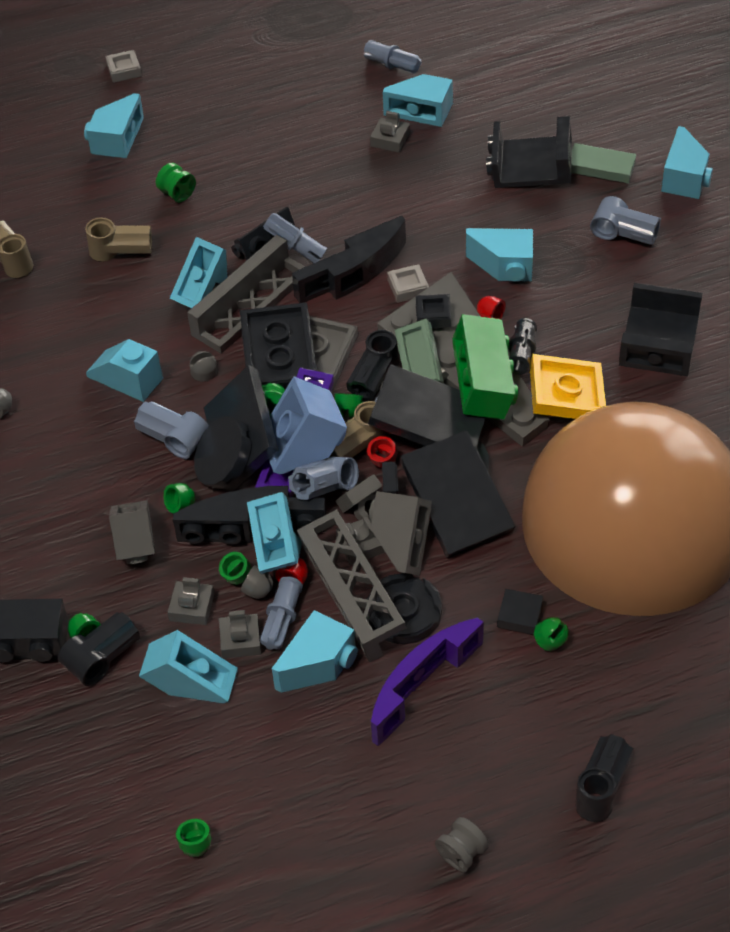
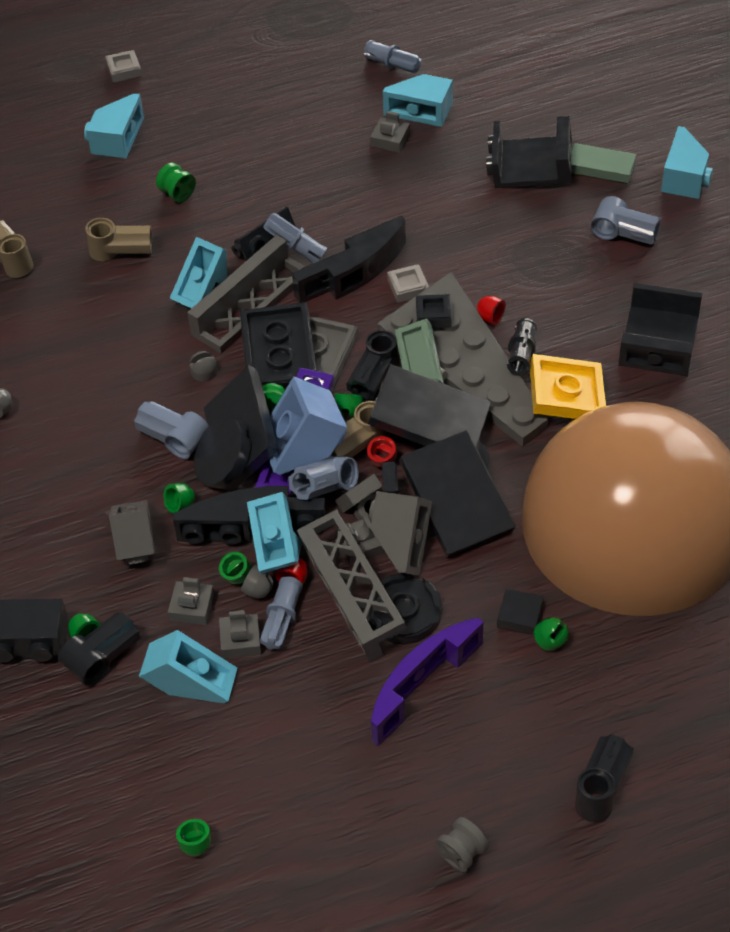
(129, 369): medium azure slope -> none
(315, 654): medium azure slope -> none
(484, 367): brick -> none
(502, 252): medium azure slope -> none

